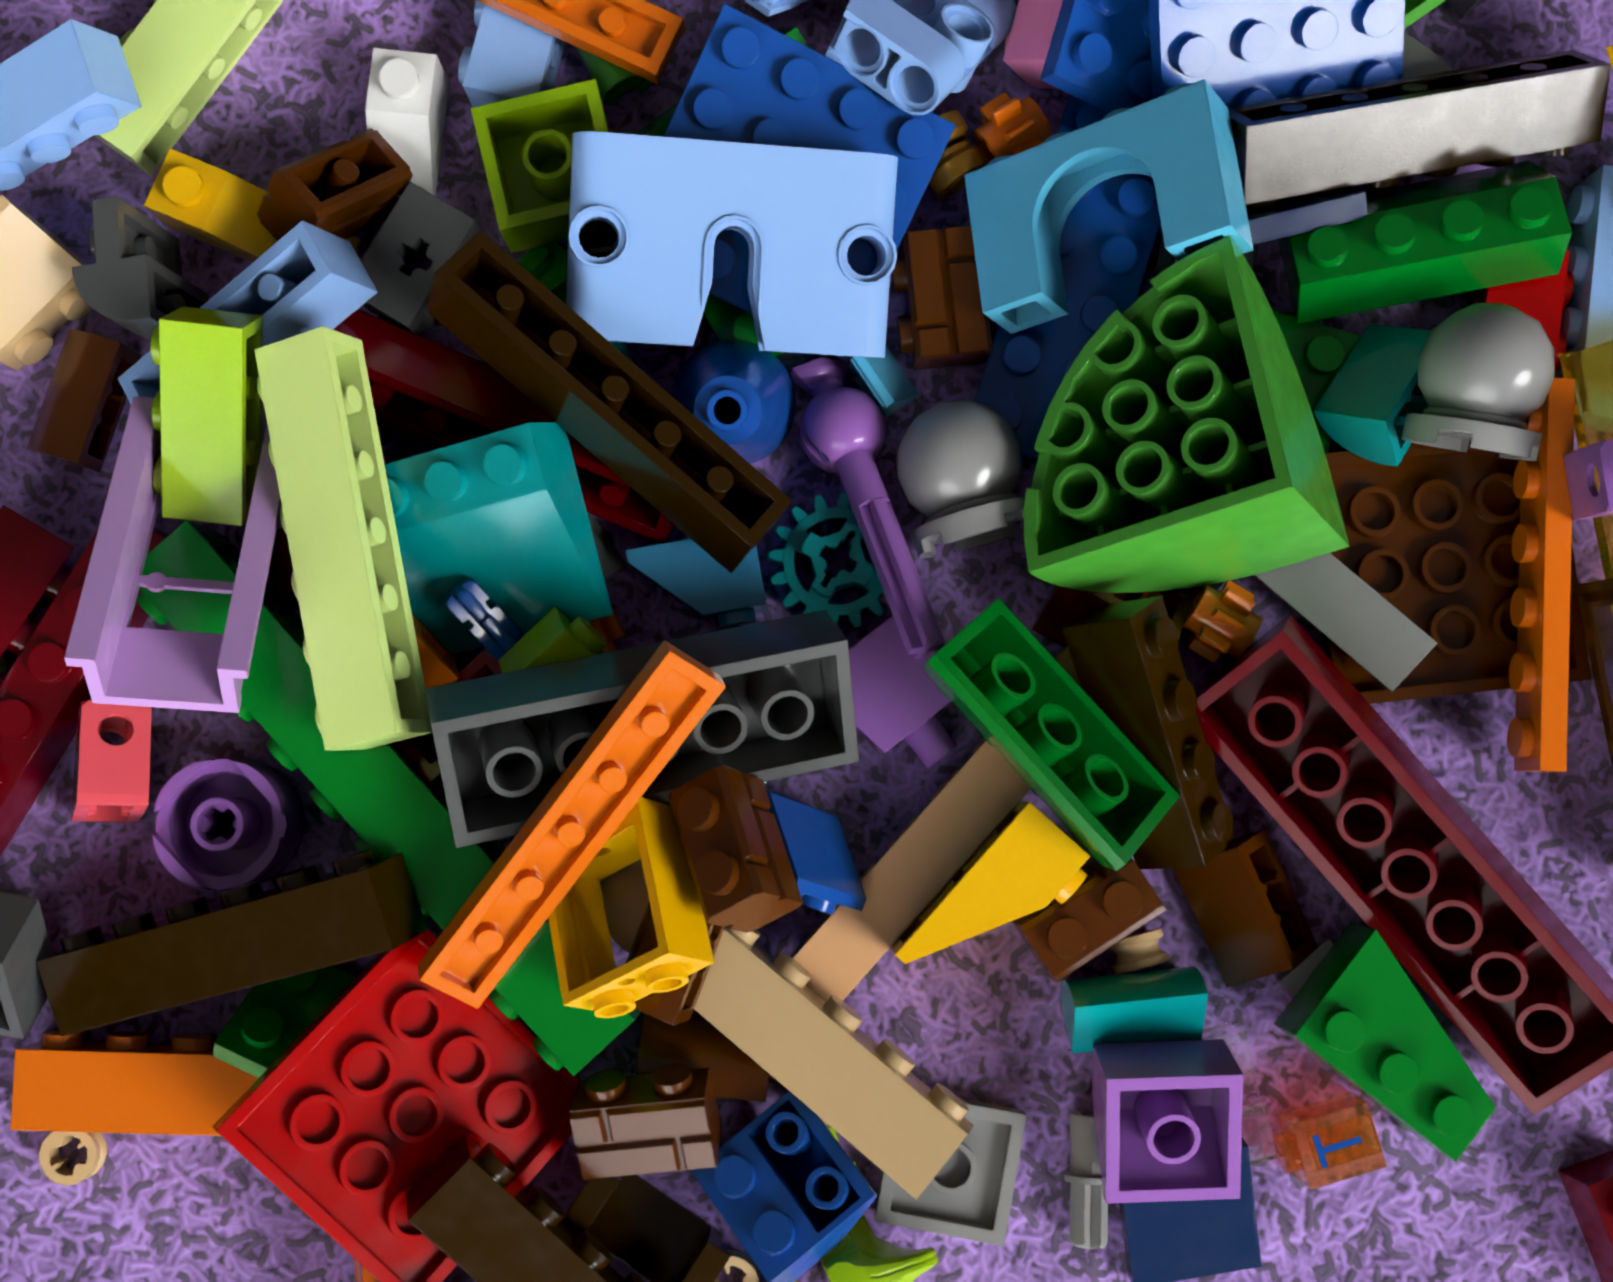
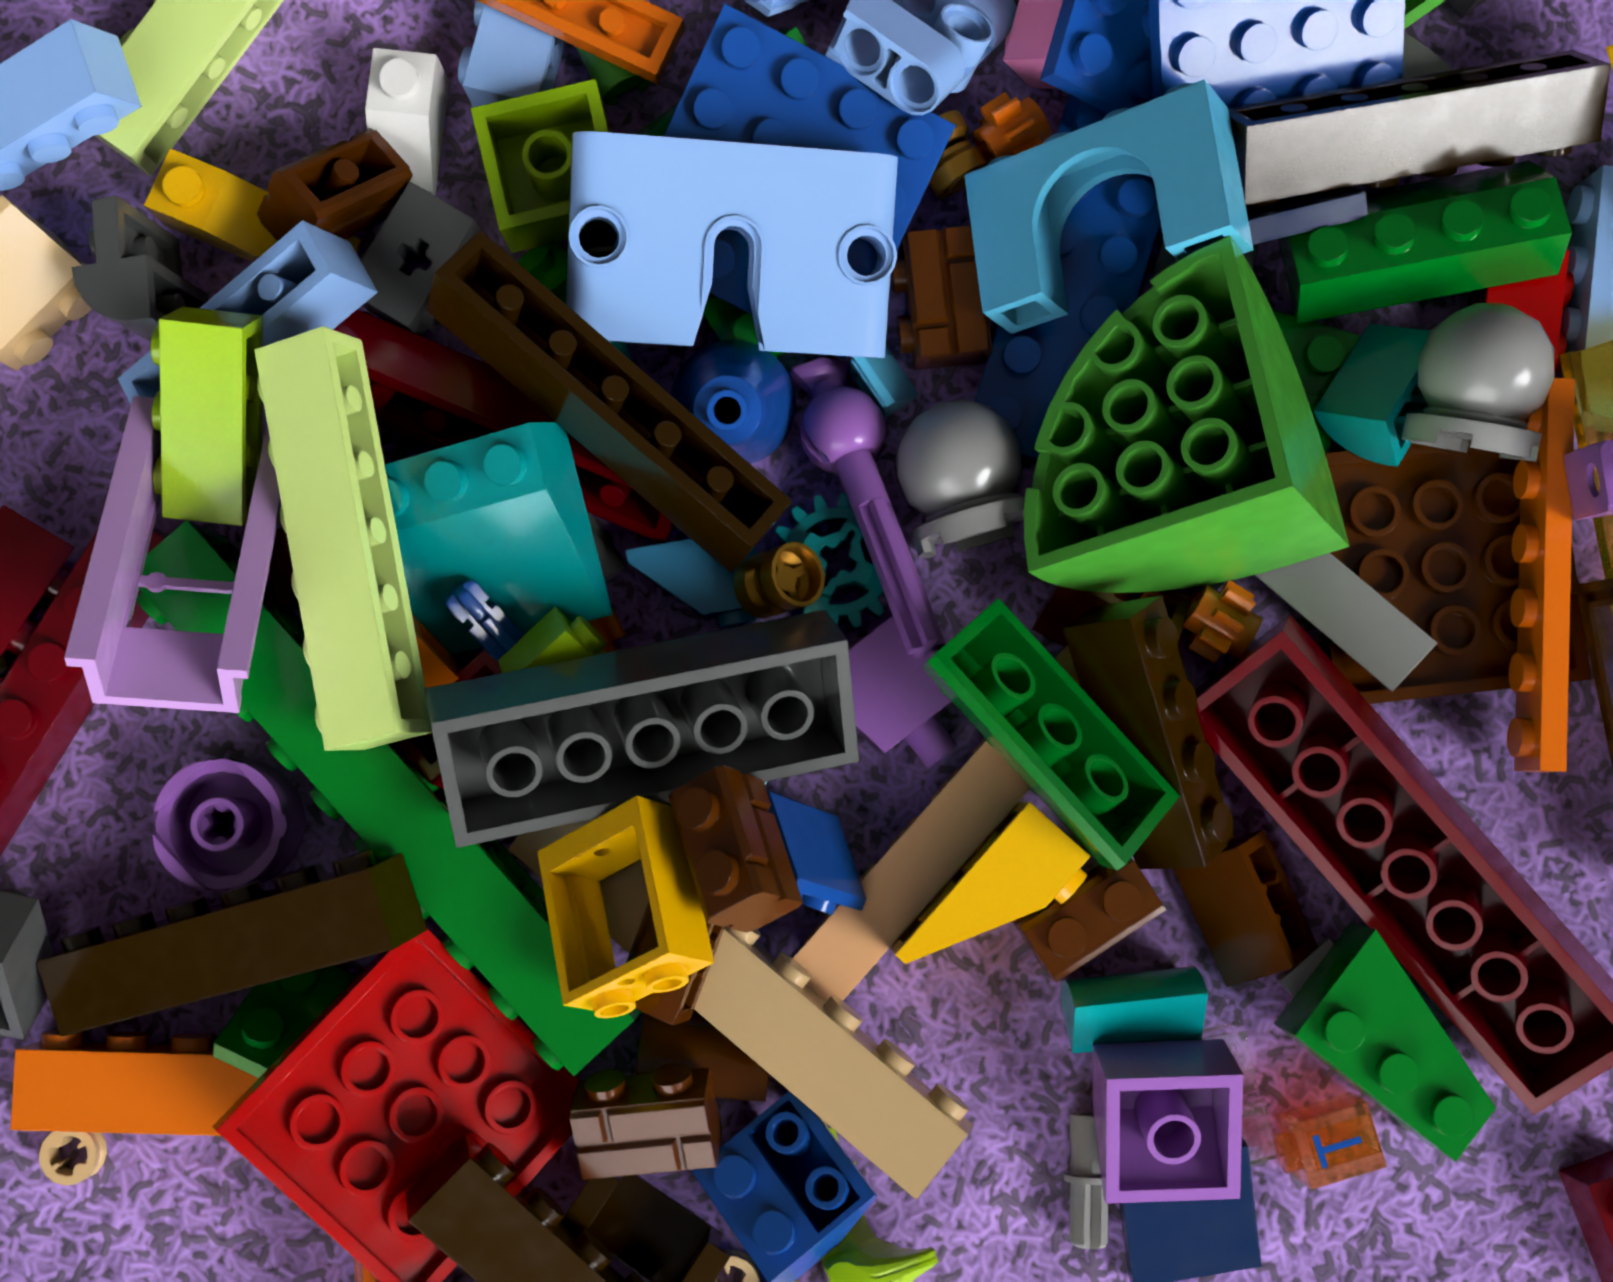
(83, 400): reddish brown brick -> none
(108, 778): coral torso -> none
(571, 825): orange plate -> none
(779, 580): none -> pearl gold wheel
(972, 1189): light grey plate -> none
(1139, 951): tan bush -> none

